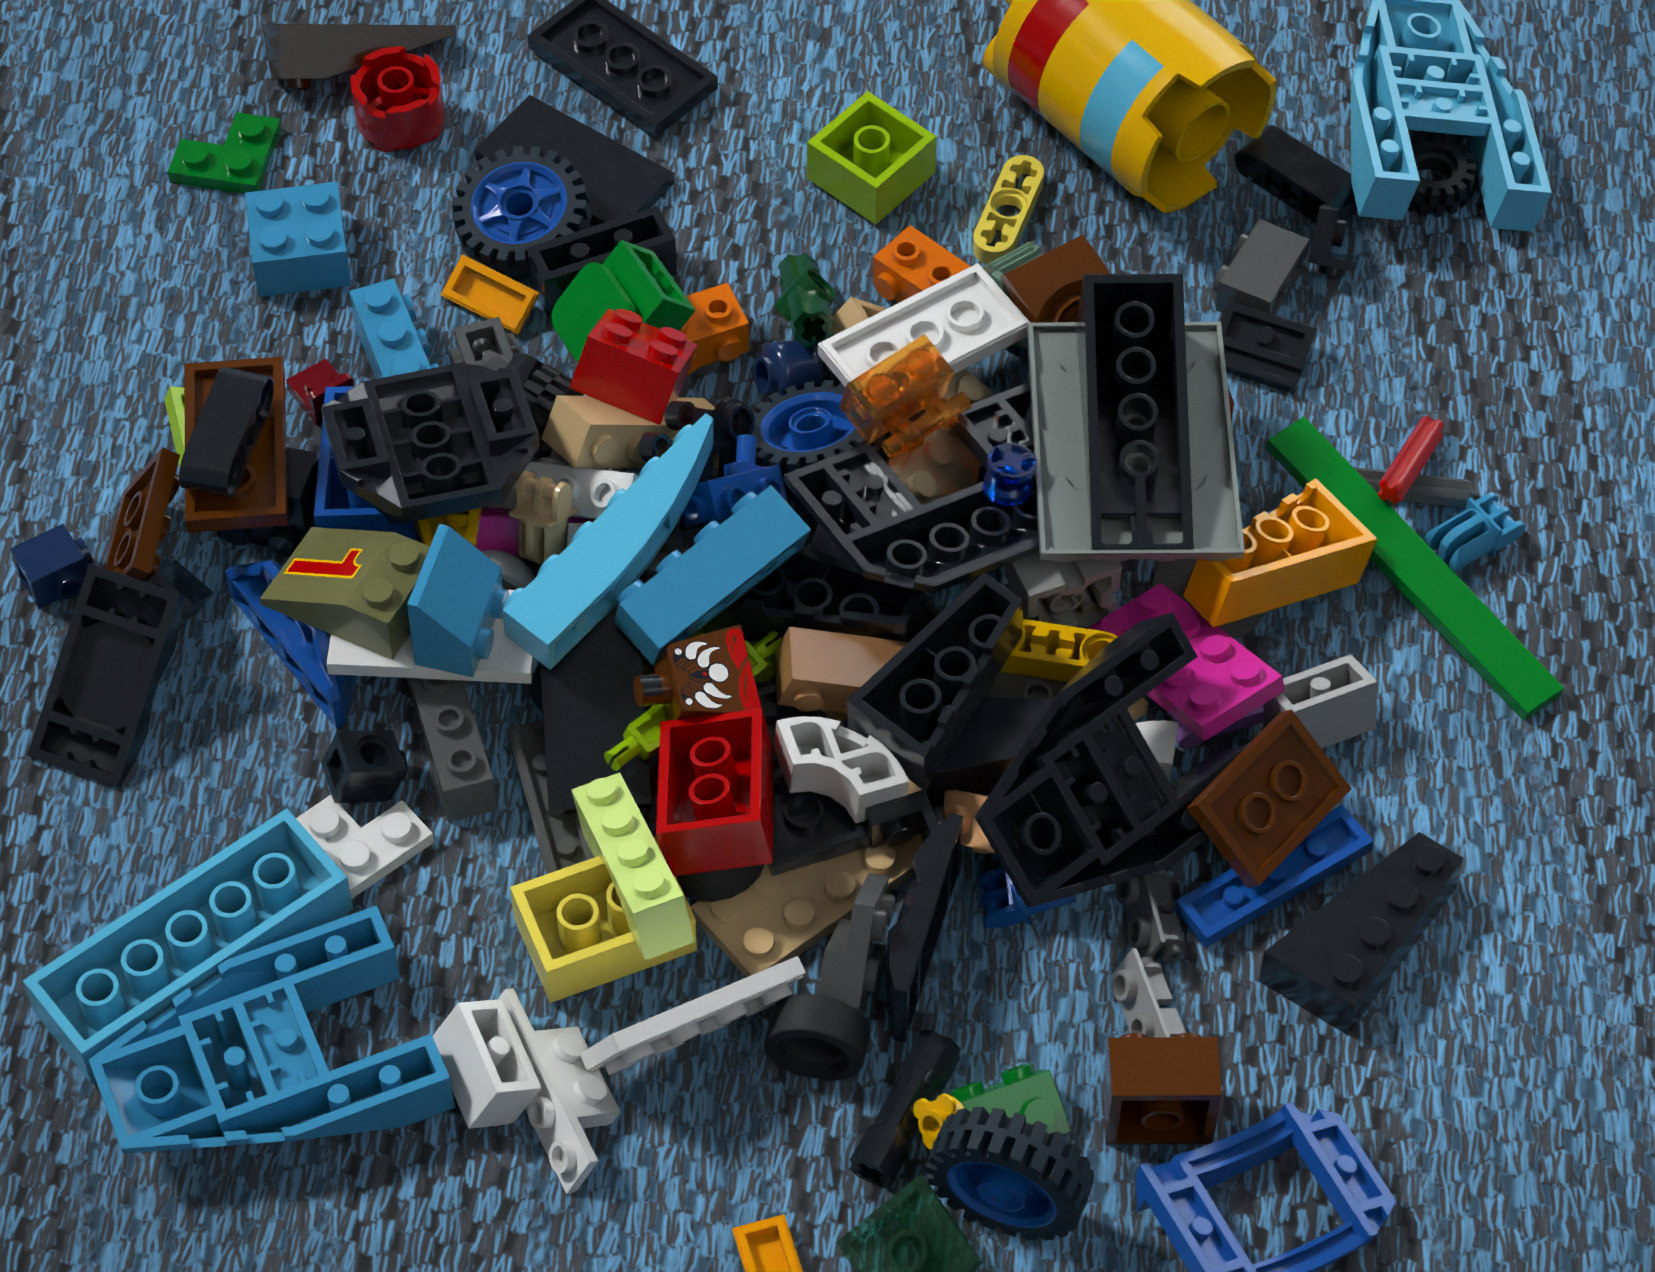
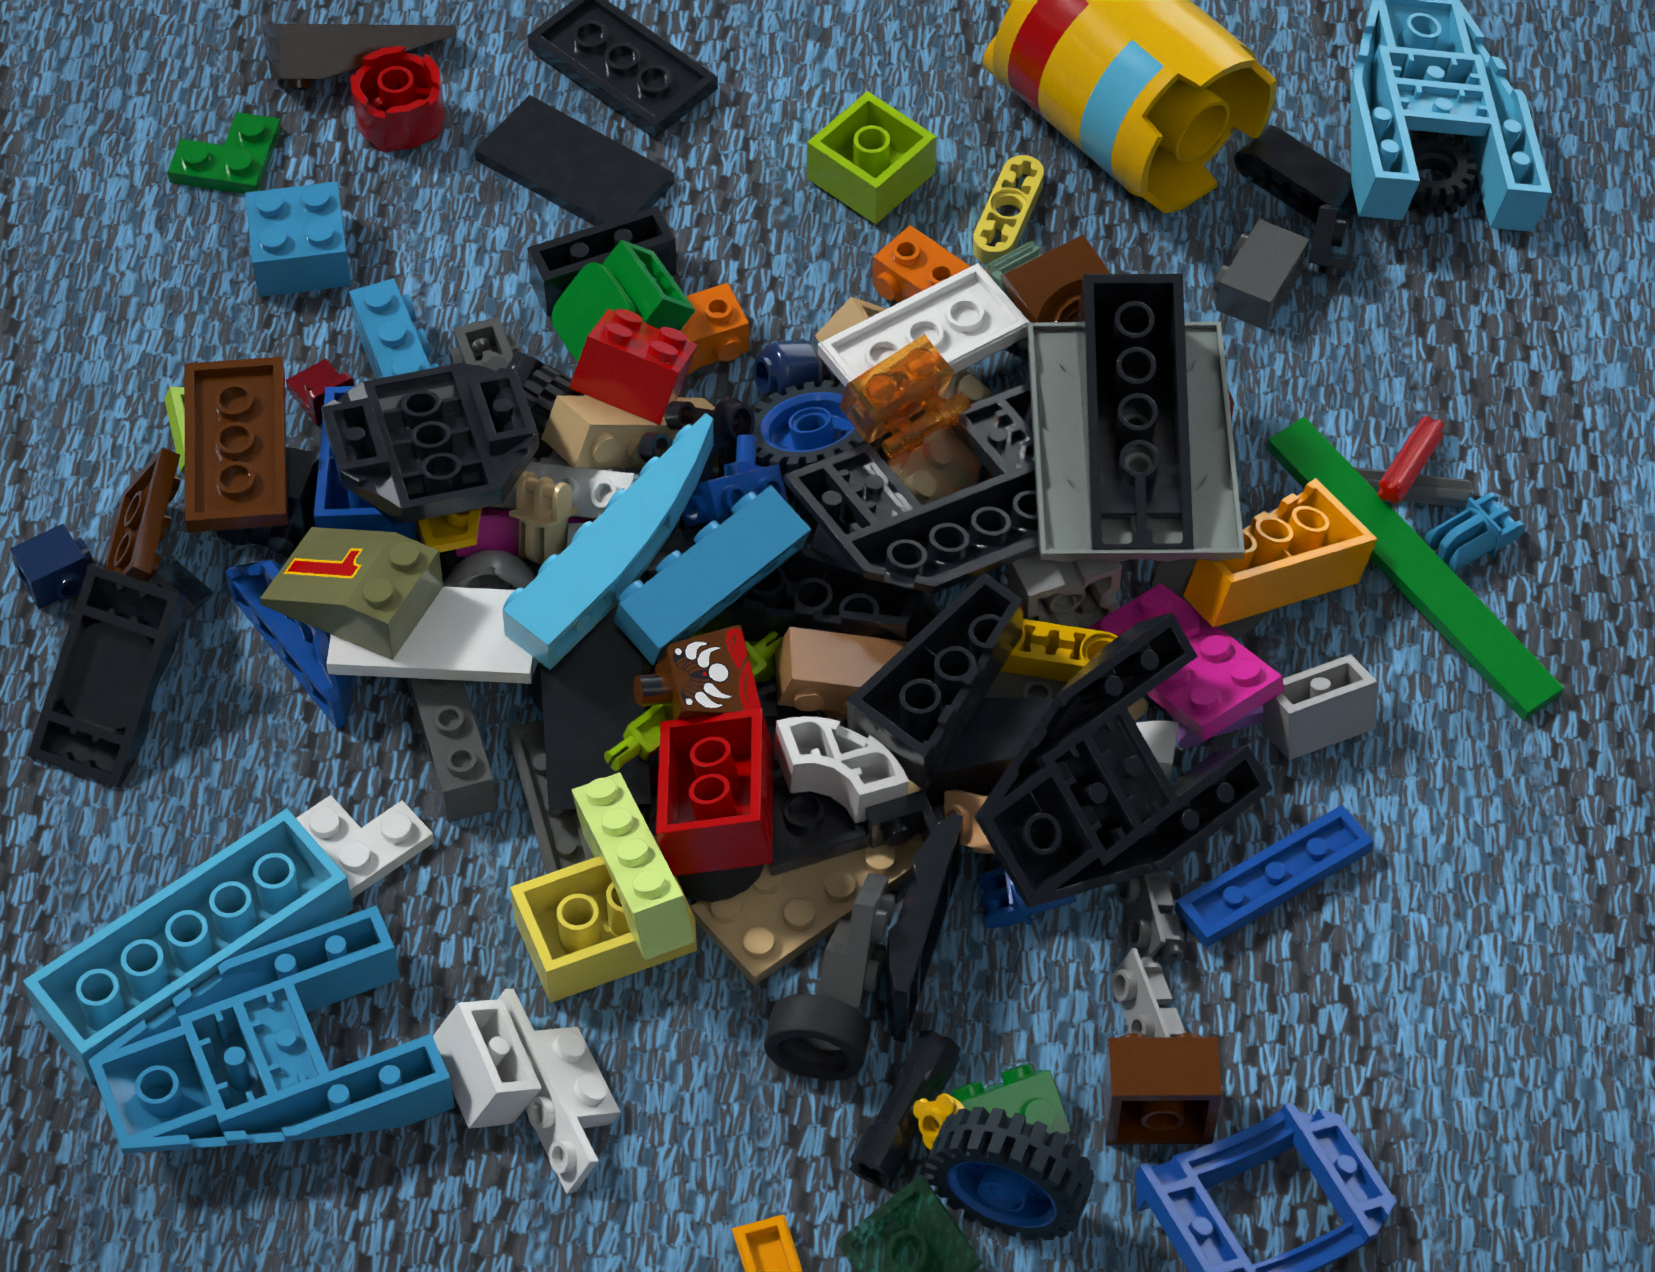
(226, 432): black beam -> none
(364, 766): black brick -> none
(455, 605): dark azure slope -> none
(490, 293): light orange tile -> none
(513, 185): wheel -> none
(693, 1018): white tile -> none
(805, 300): dark green piece -> none
(1009, 474): clear blue wheel -> none
(1265, 346): black plate -> none
(1269, 798): reddish brown plate -> none
(1360, 937): black wedge -> none

